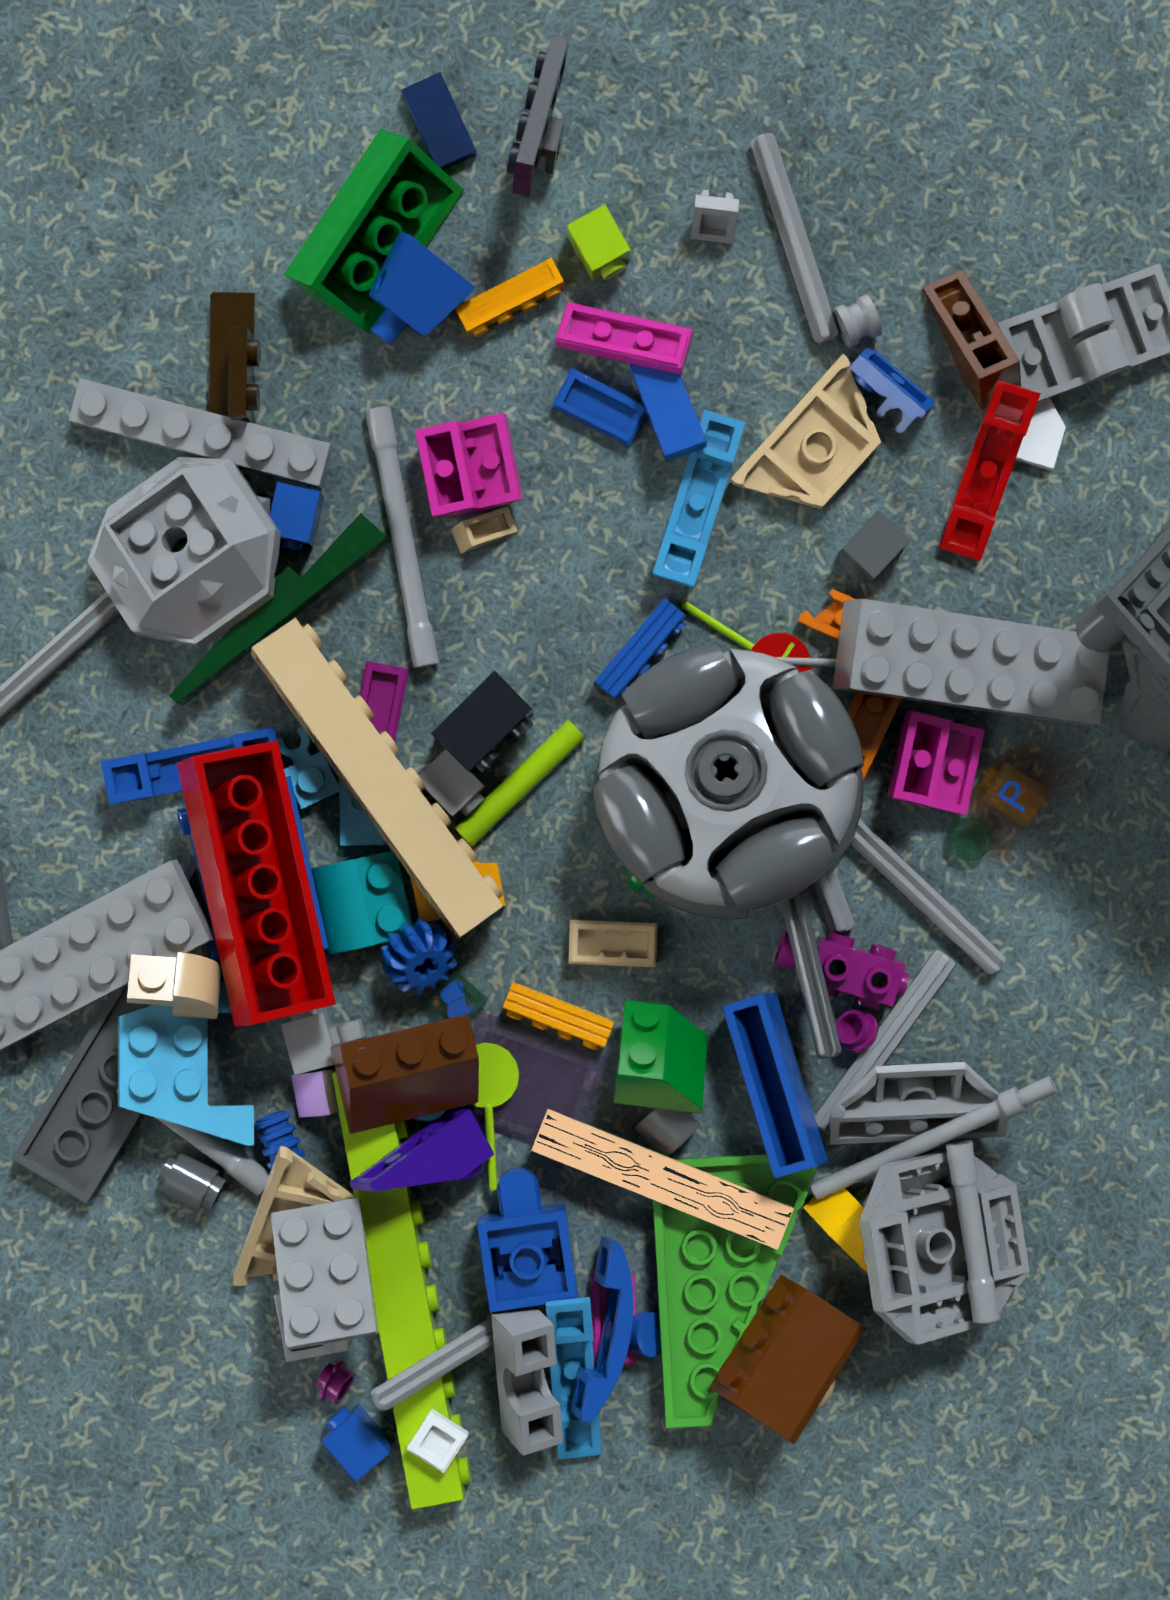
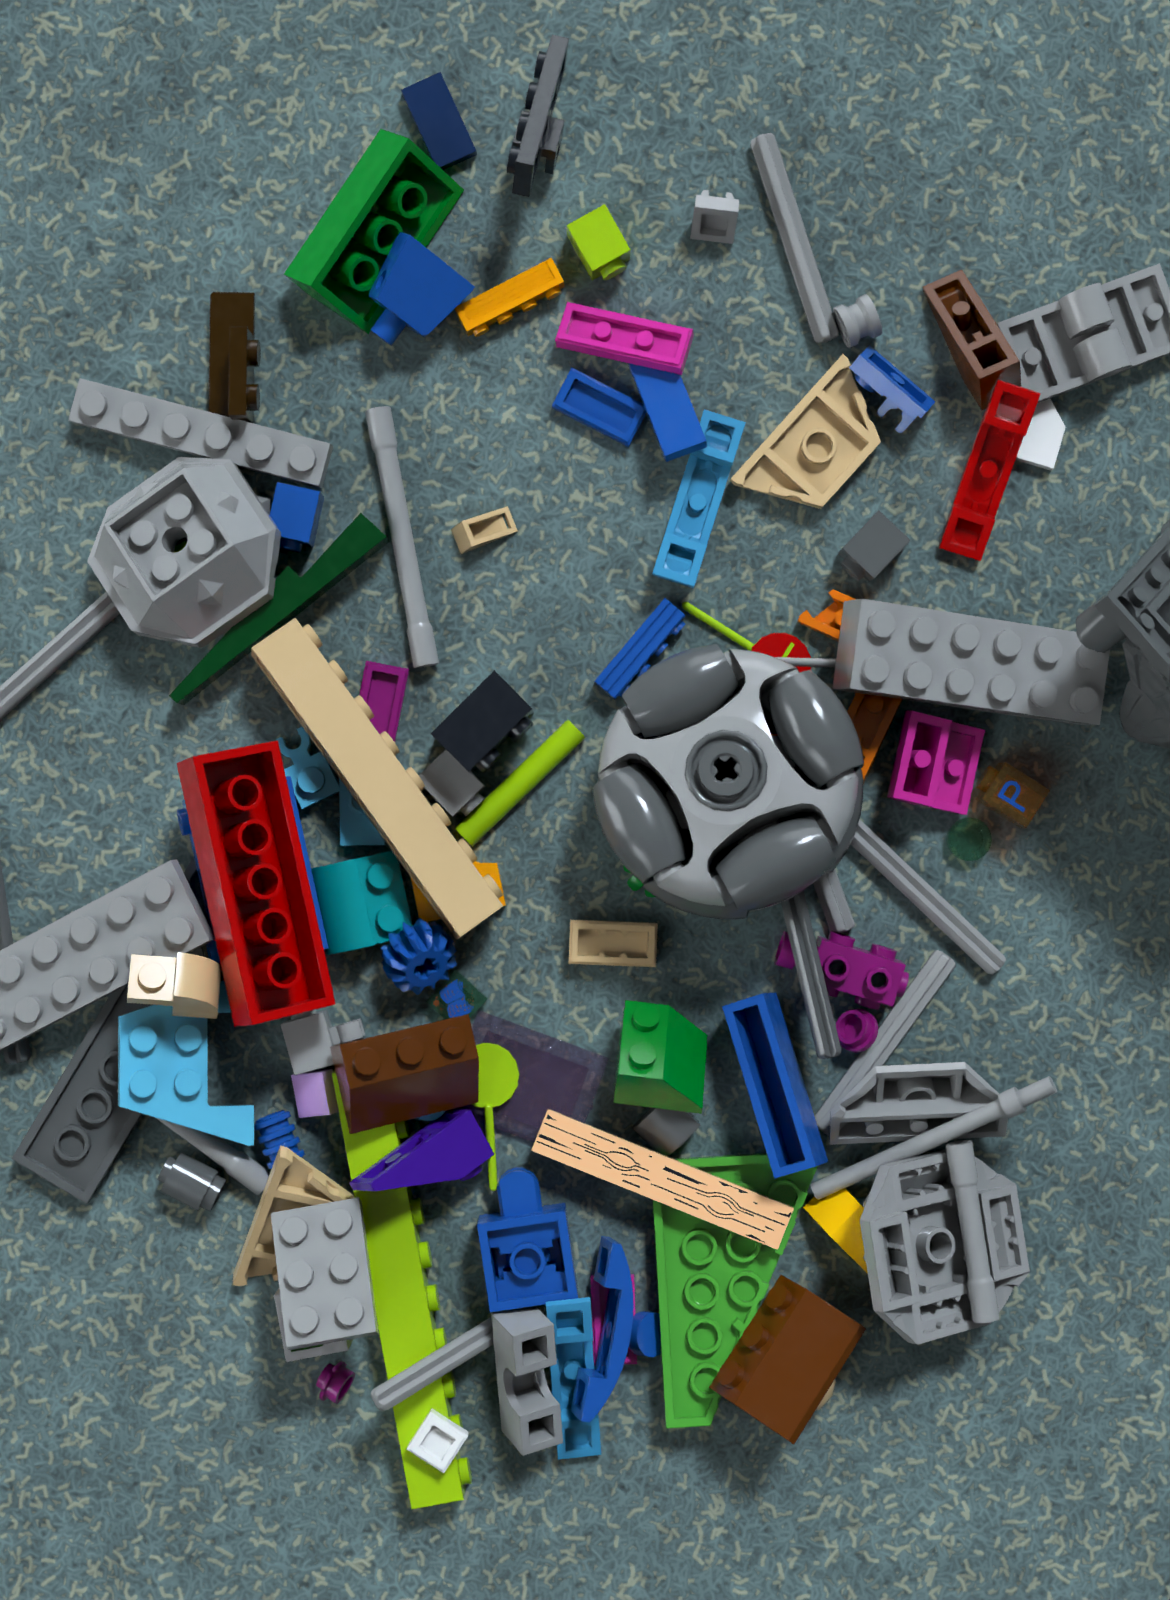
(157, 772): blue slope -> none
(356, 1440): blue brick -> none
(469, 466): dark pink brick -> none
(559, 1015): light orange piece -> none

